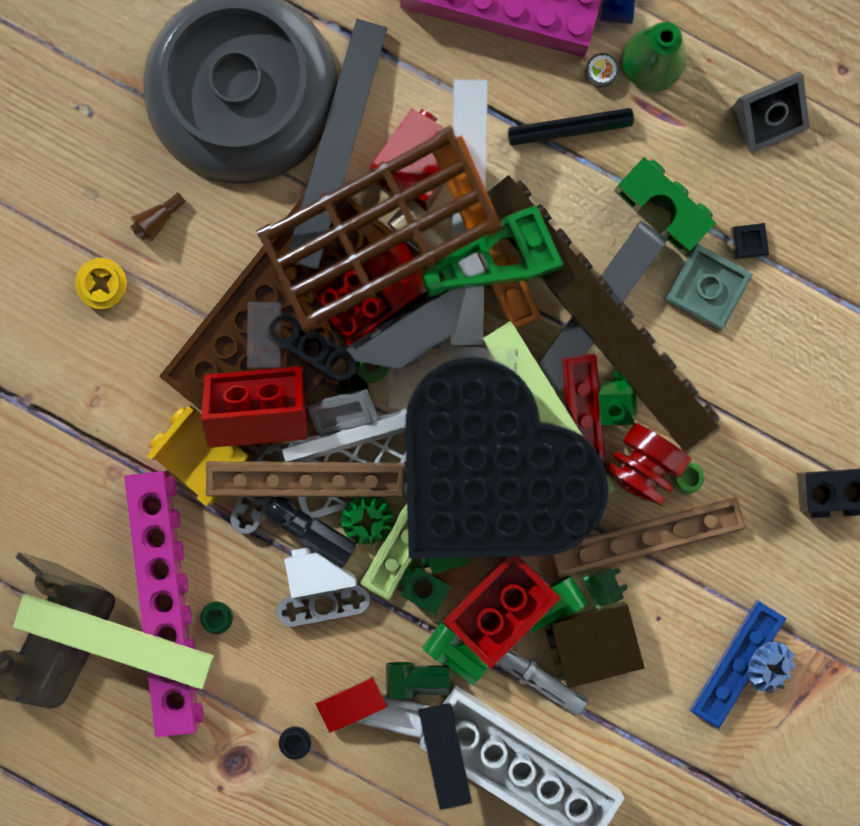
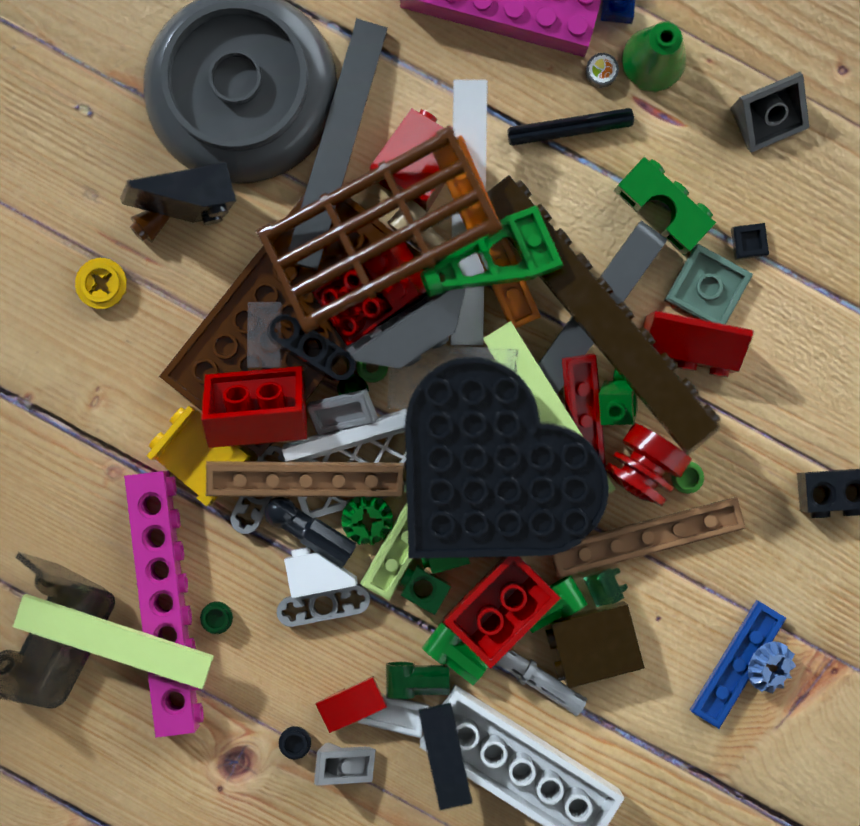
(185, 194): none -> black slope
(344, 765): none -> light grey slope
(699, 342): none -> red slope

